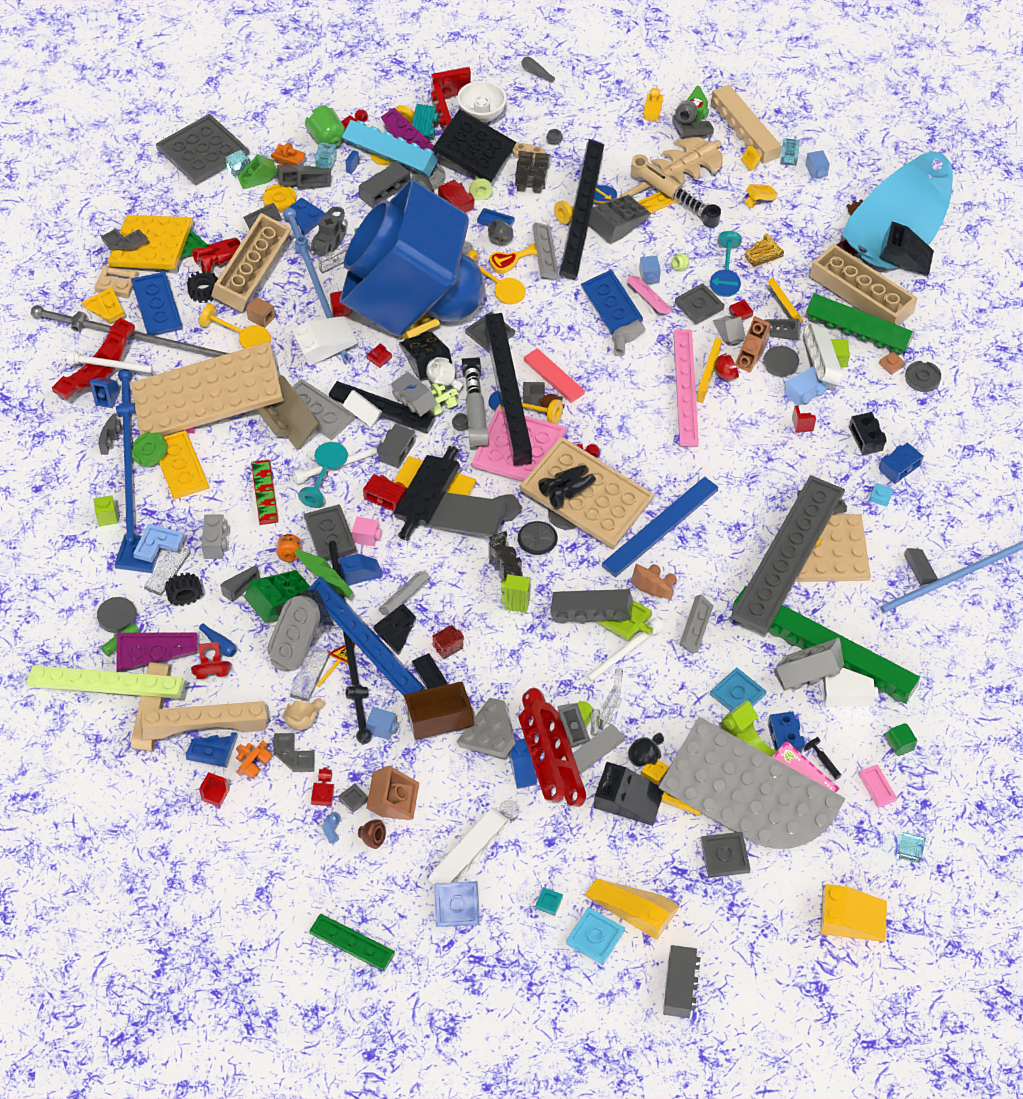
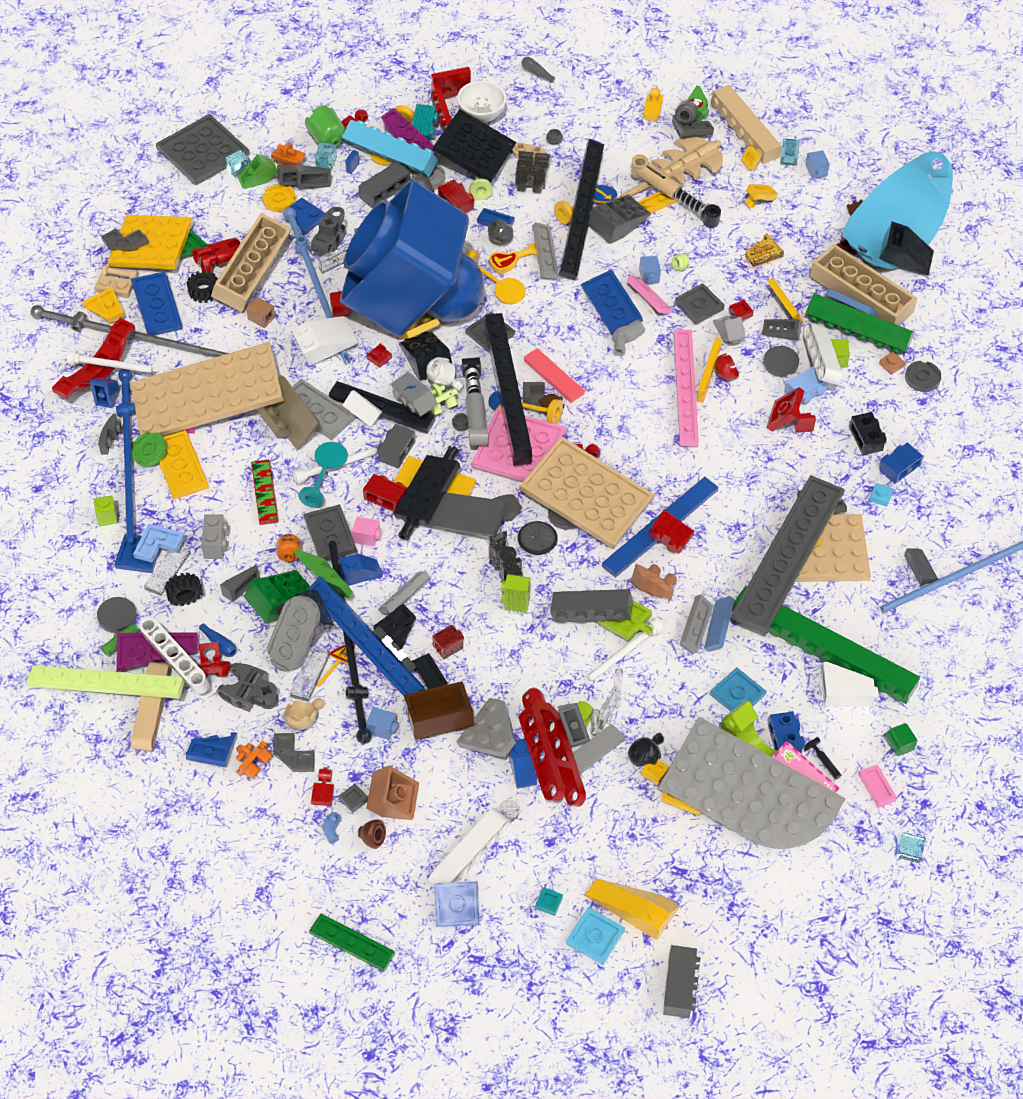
(169, 721): tan arch -> none
(177, 662): none -> white beam
(214, 789): red panel -> none
(248, 337): yellow piece -> none
(250, 689): none -> dark grey piece
(269, 210): dark grey tile -> none
(394, 648): none -> dark grey tile
(568, 483): black piece -> none
(627, 794): black slope -> none
(671, 532): none -> red brick
(719, 623): none -> medium blue tile
(725, 854): dark grey plate -> none
(726, 282): piece -> none
(754, 344): nougat slope -> none
(785, 409): none -> red tile
(811, 664): light grey slope -> none
(850, 302): none -> medium blue tile
(852, 914): yellow slope -> none

